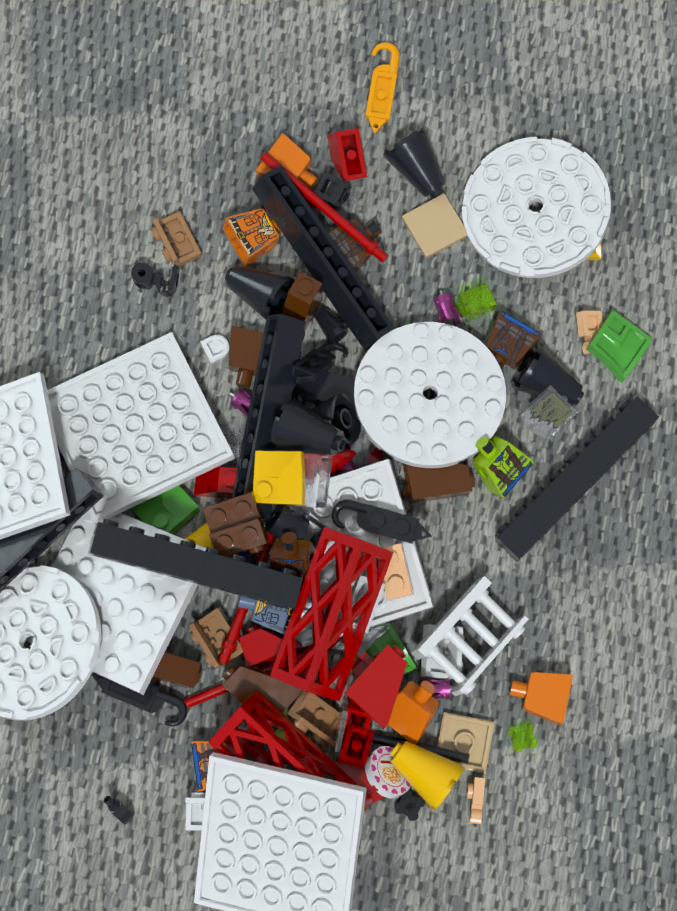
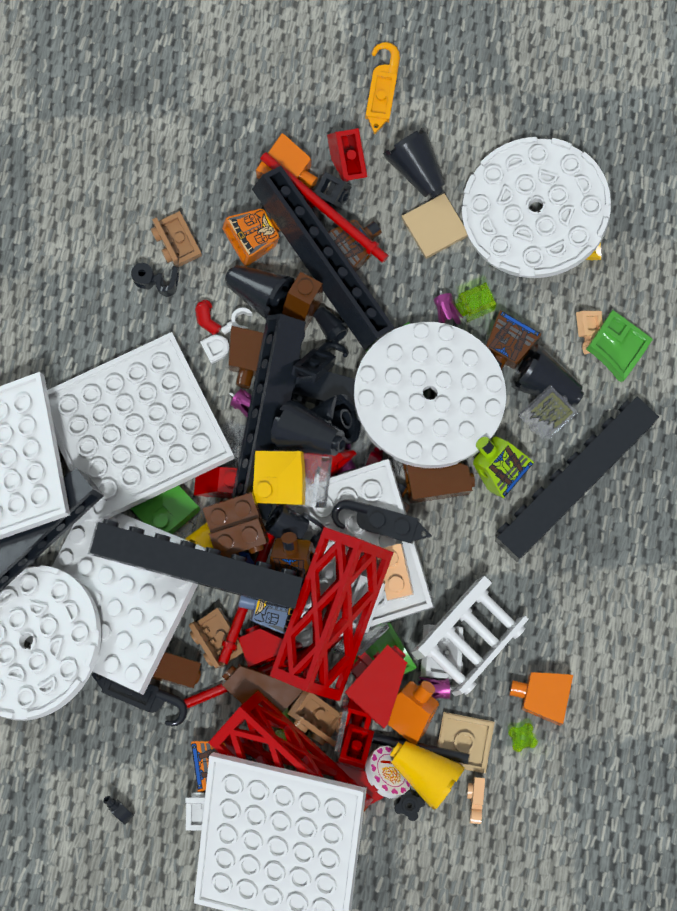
(204, 317): none -> red arm
(227, 328): none -> white piece

